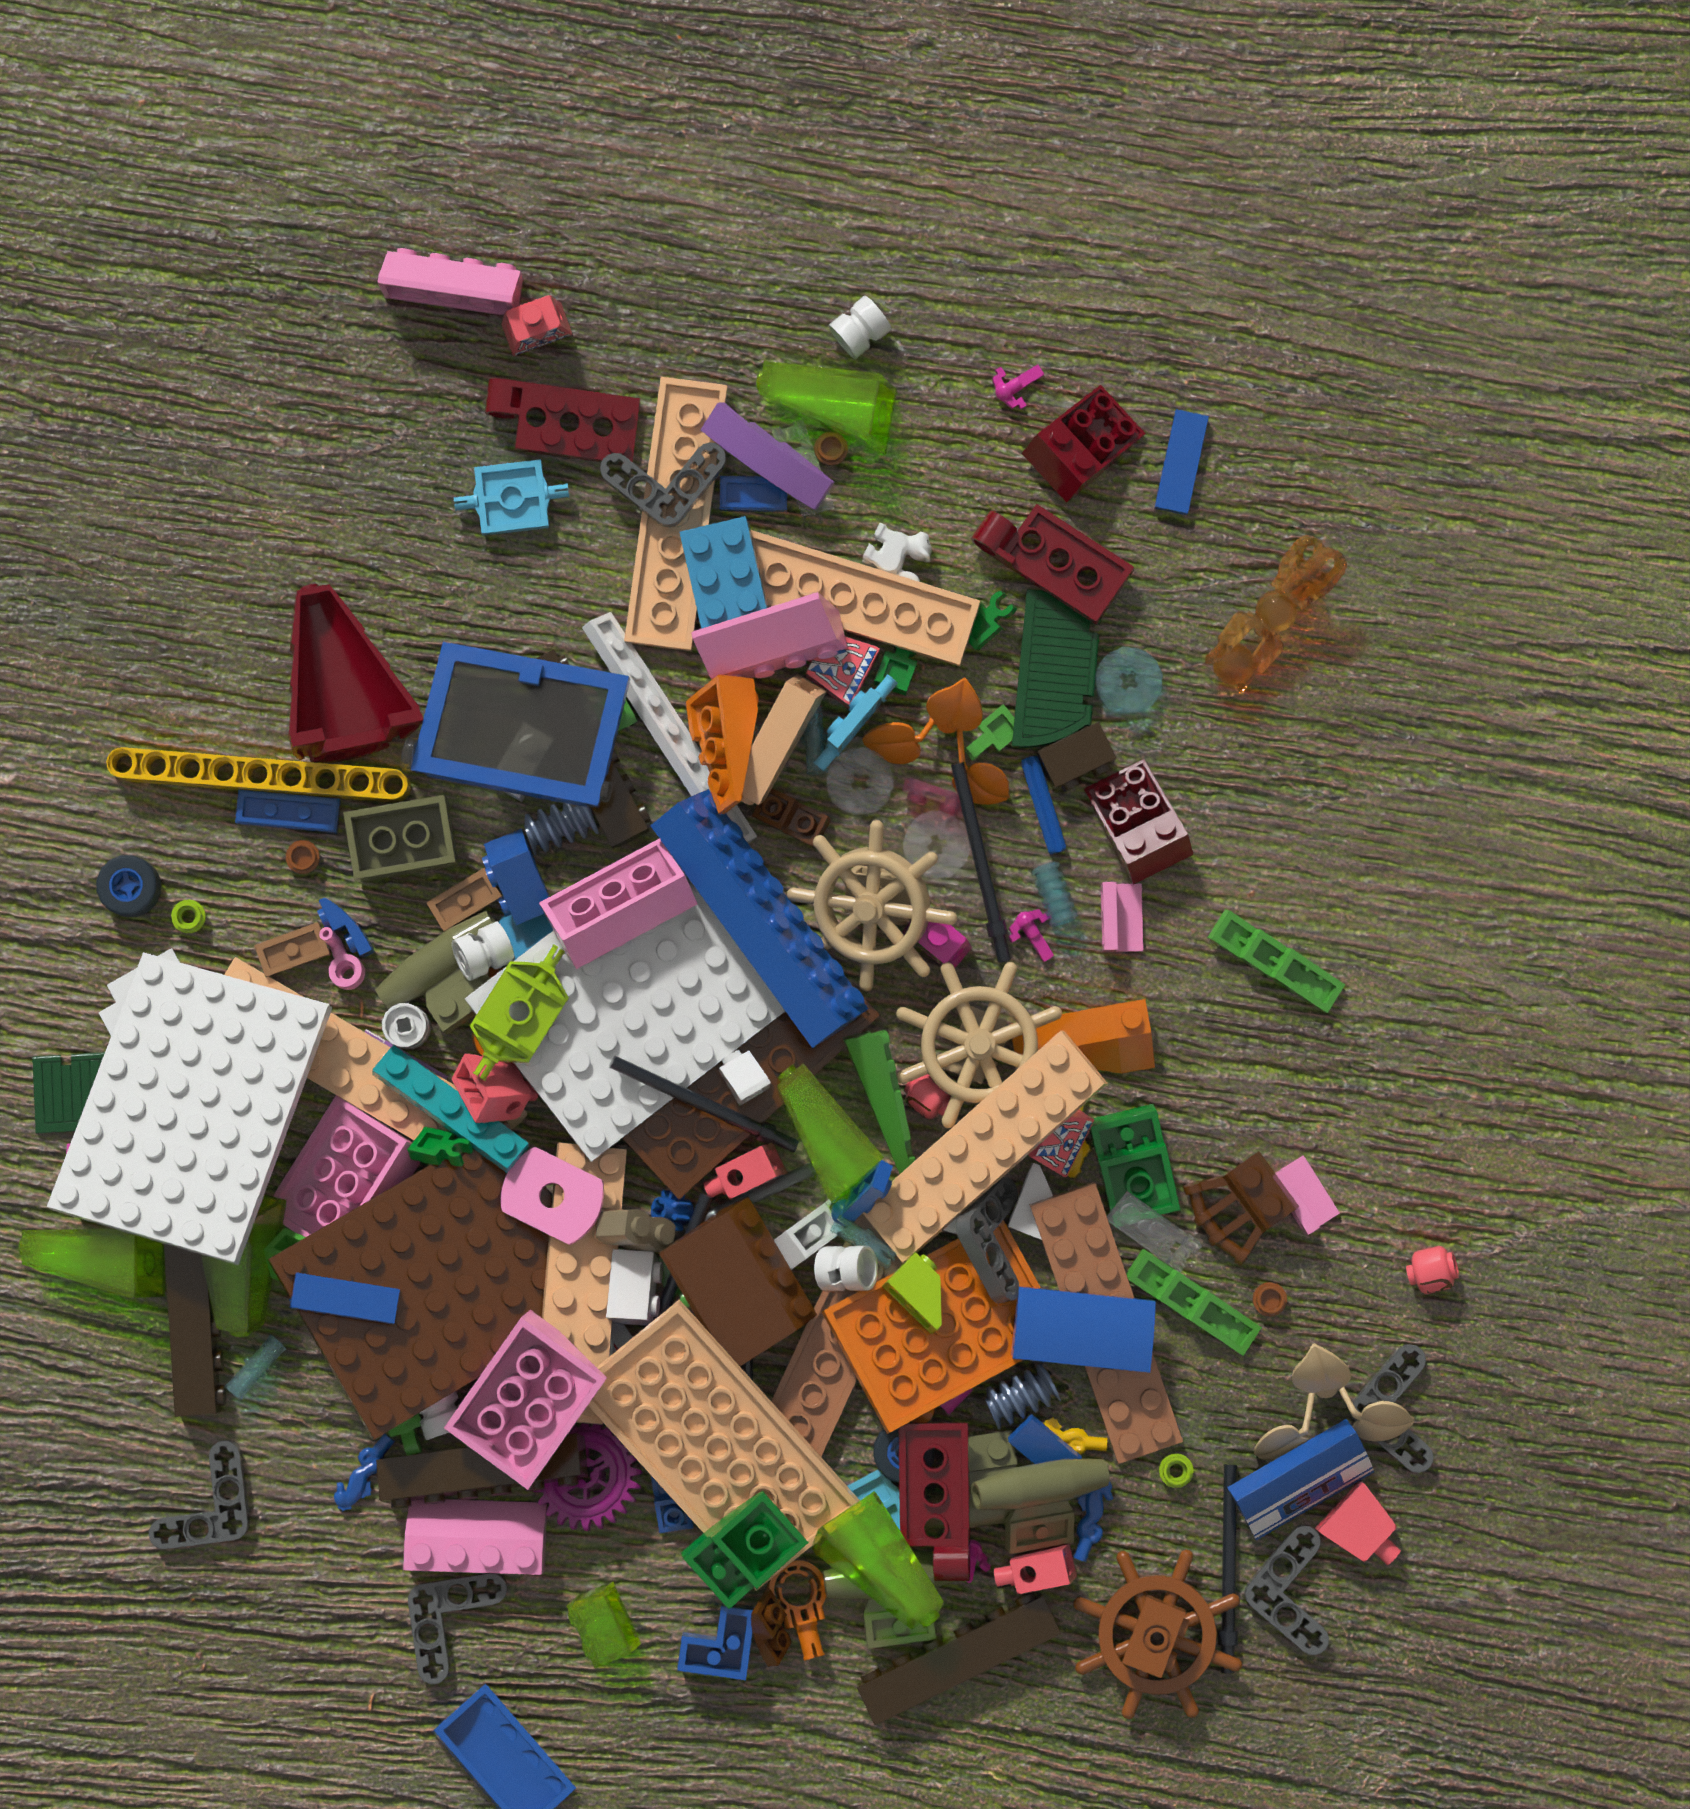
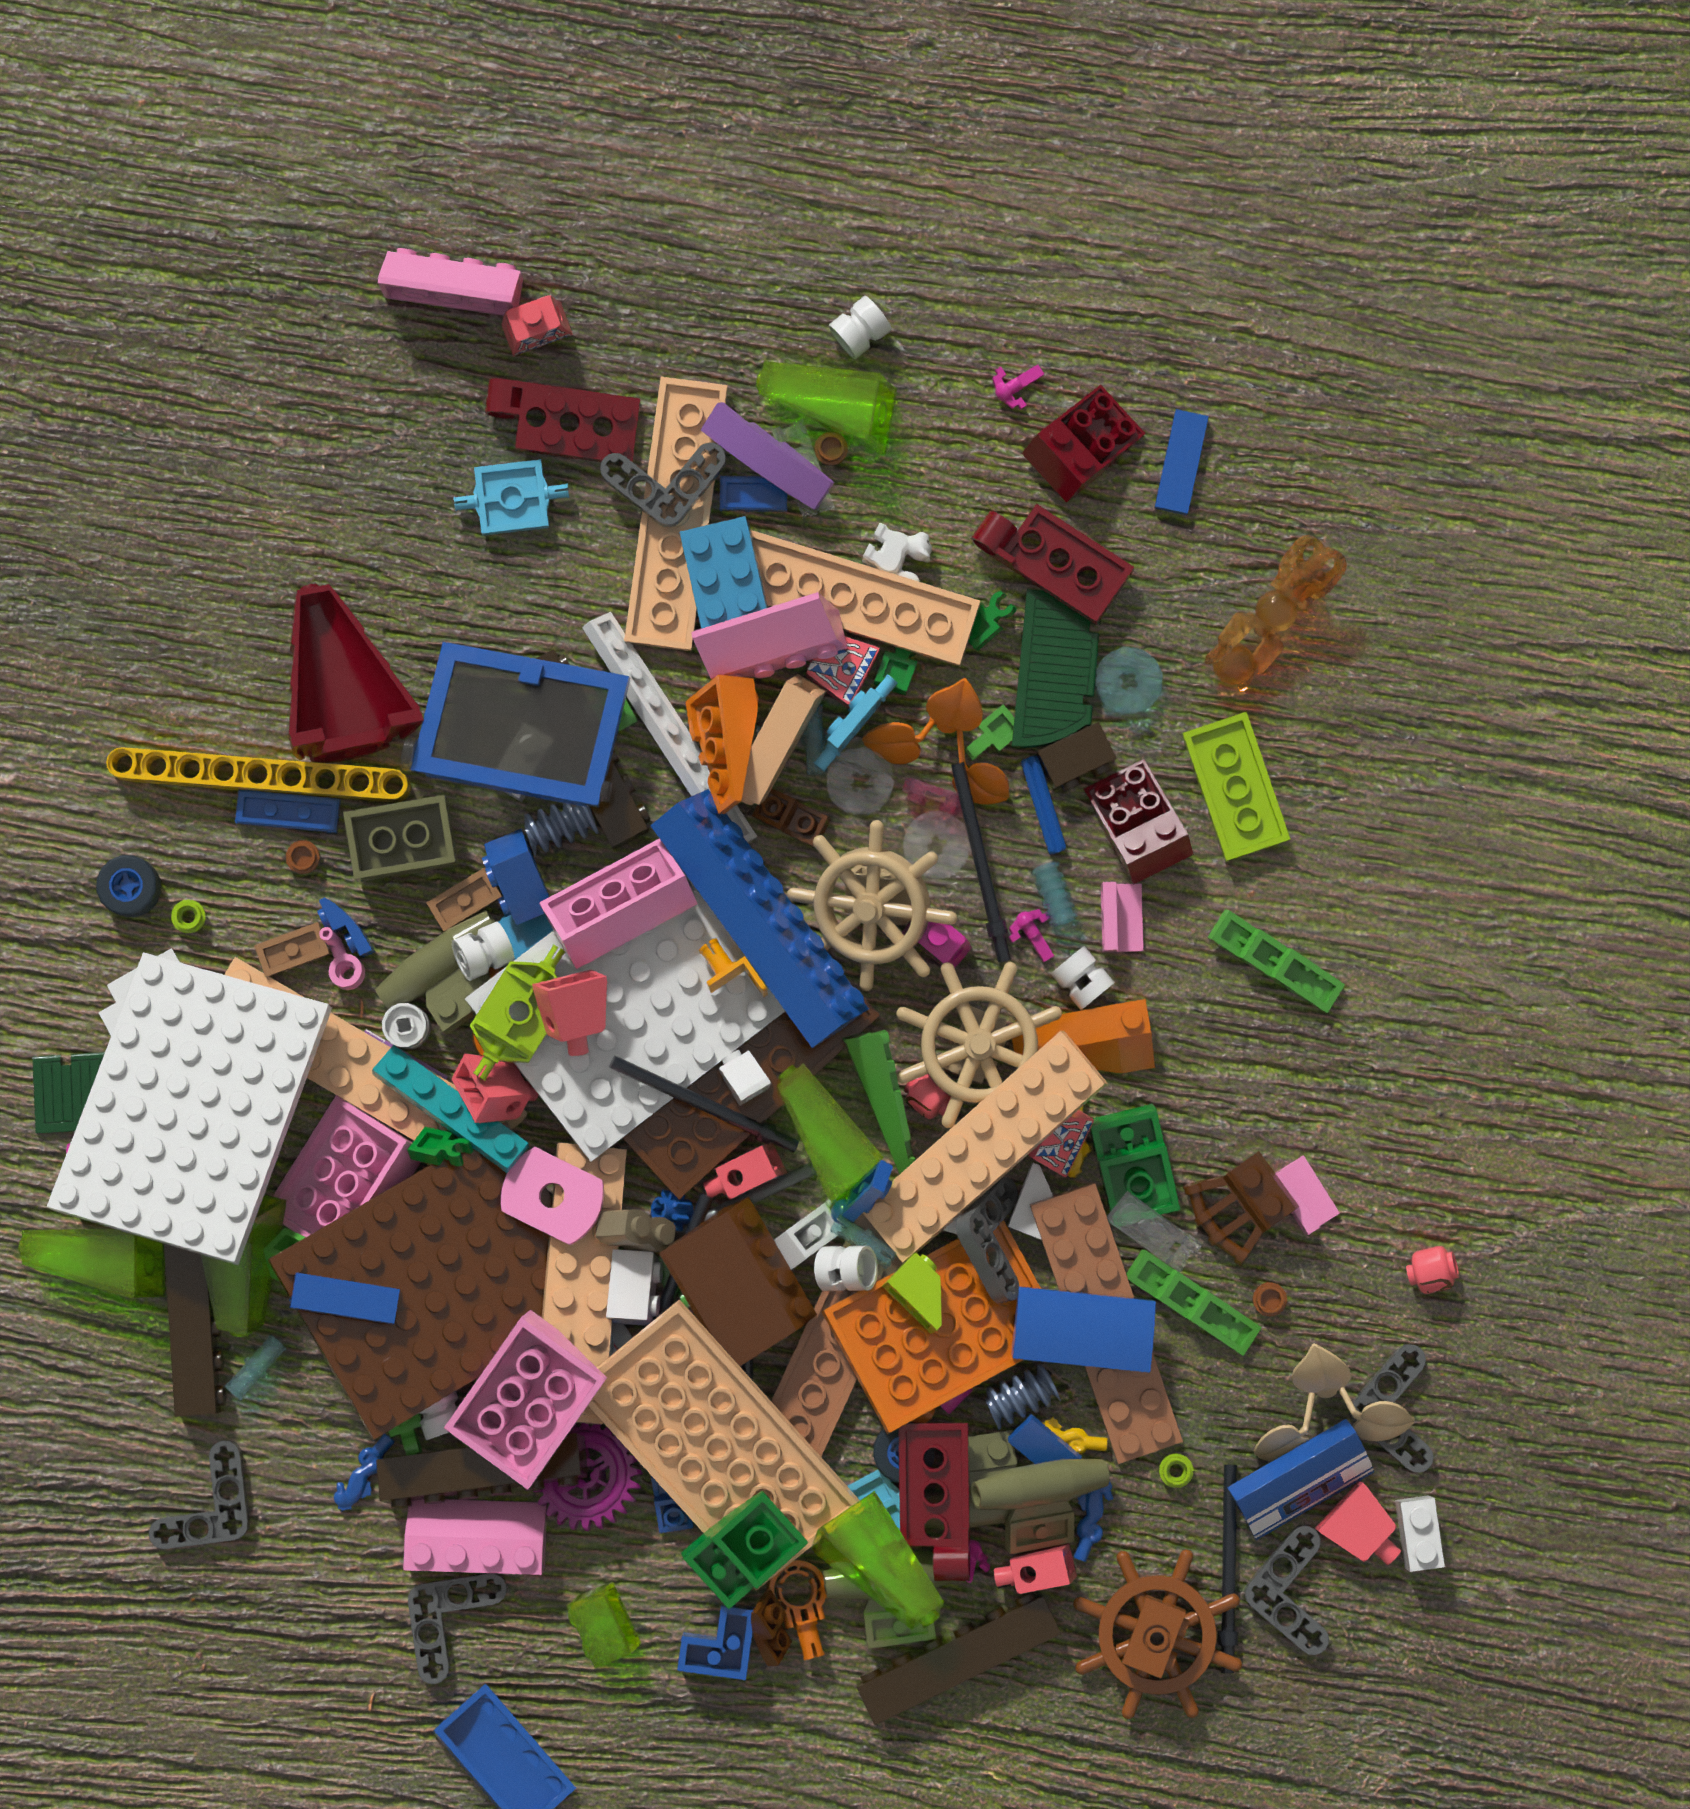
(573, 1008): none -> coral torso
(726, 970): none -> light orange bracket
(1073, 969): none -> white wheel
(1235, 786): none -> lime plate
(1419, 1533): none -> white brick

